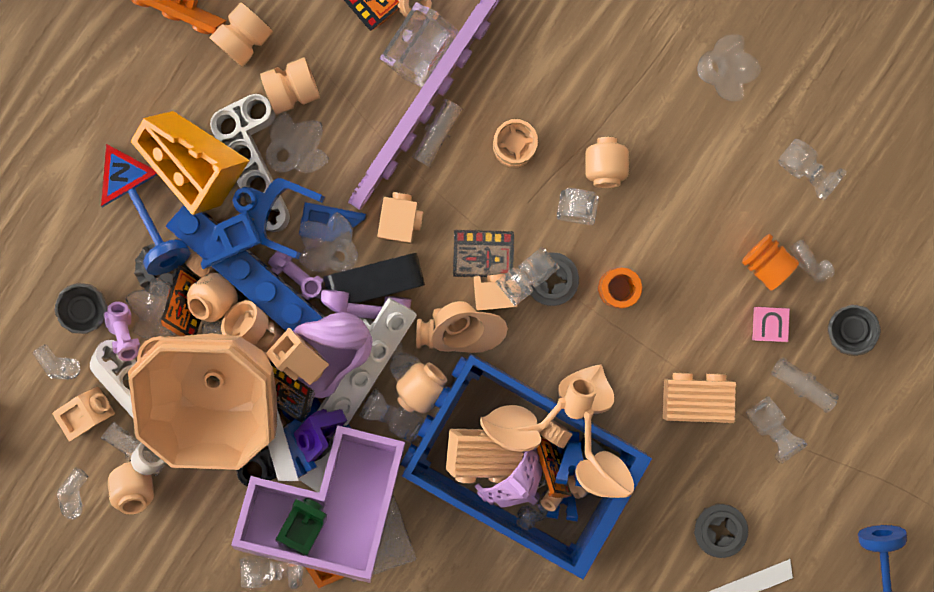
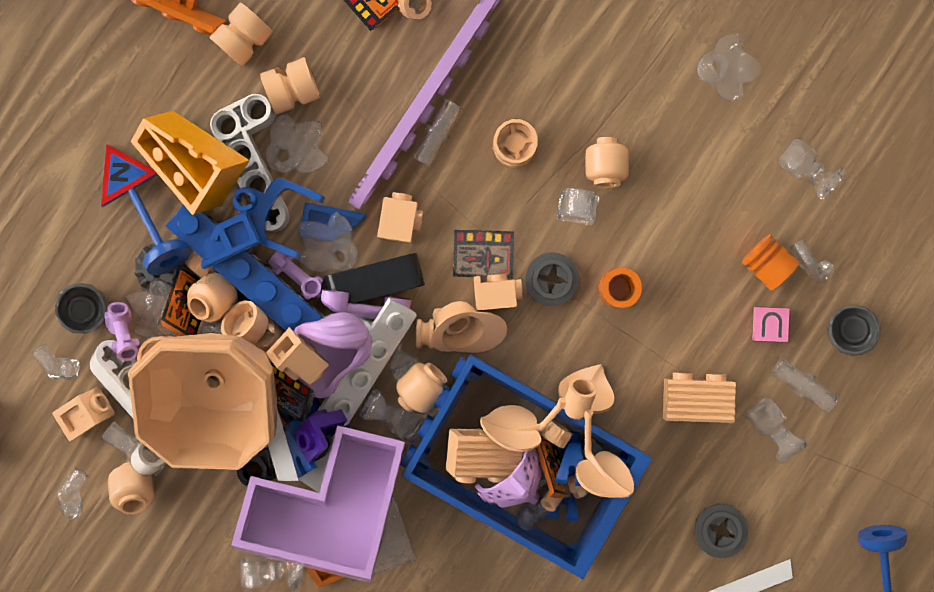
(302, 526): dark green bracket -> none
(419, 44): clear brick -> none
(532, 271): clear leg -> none

